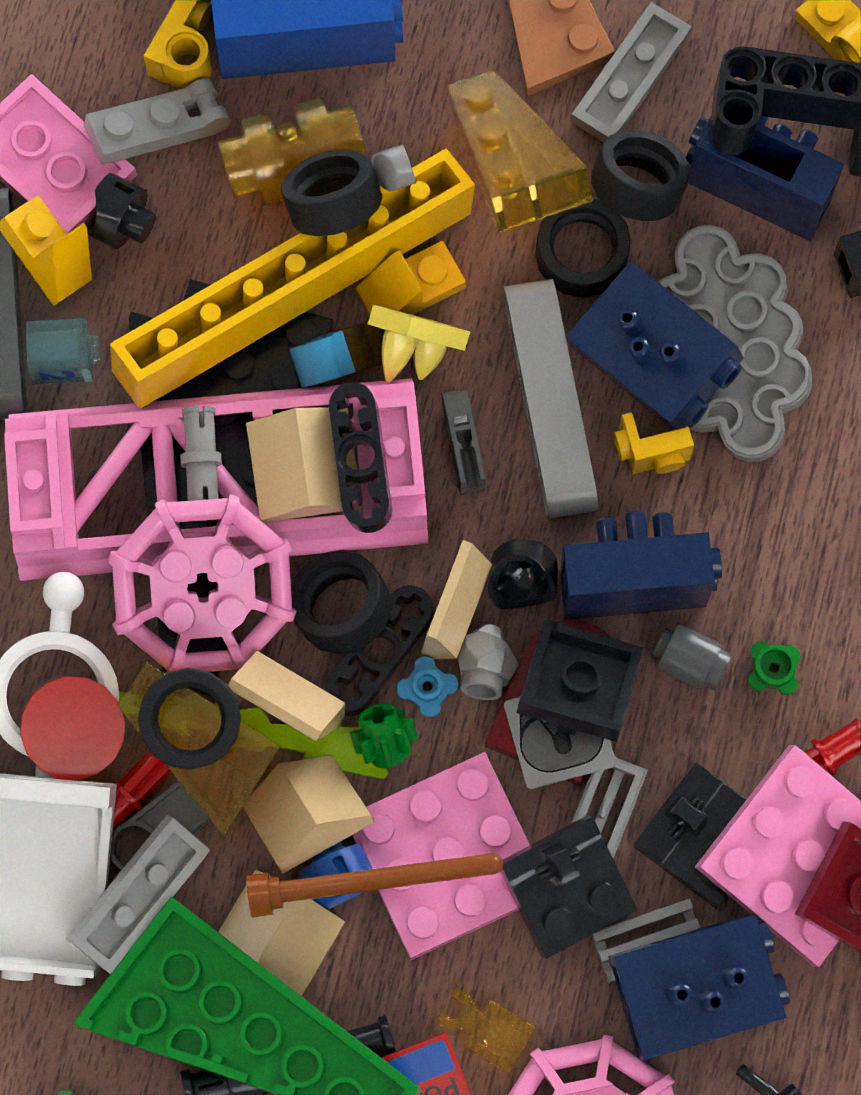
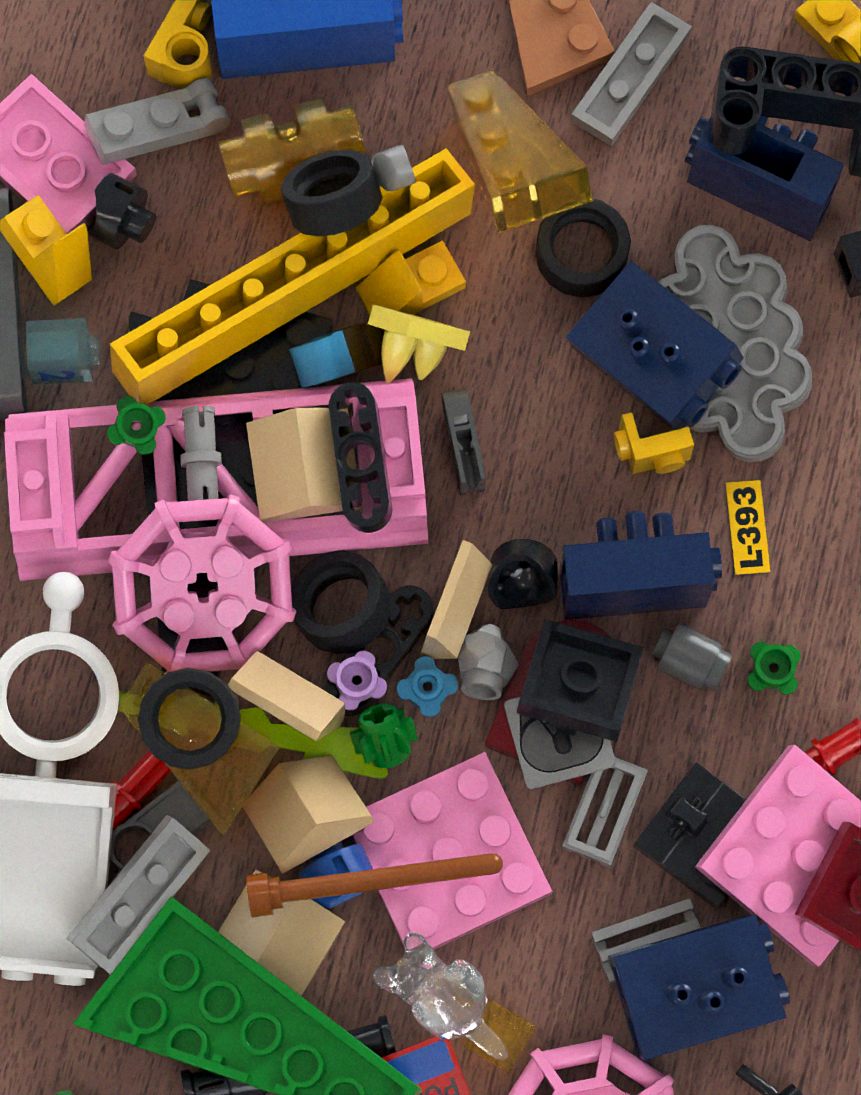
(72, 727): red tile -> none
(131, 411): none -> green plate
(362, 666): none -> lavender plate
(442, 997): none -> clear animal
(550, 399): light grey beam -> none
(567, 886): black hinge -> none
(630, 196): black tyre -> none
(747, 527): none -> yellow sticker

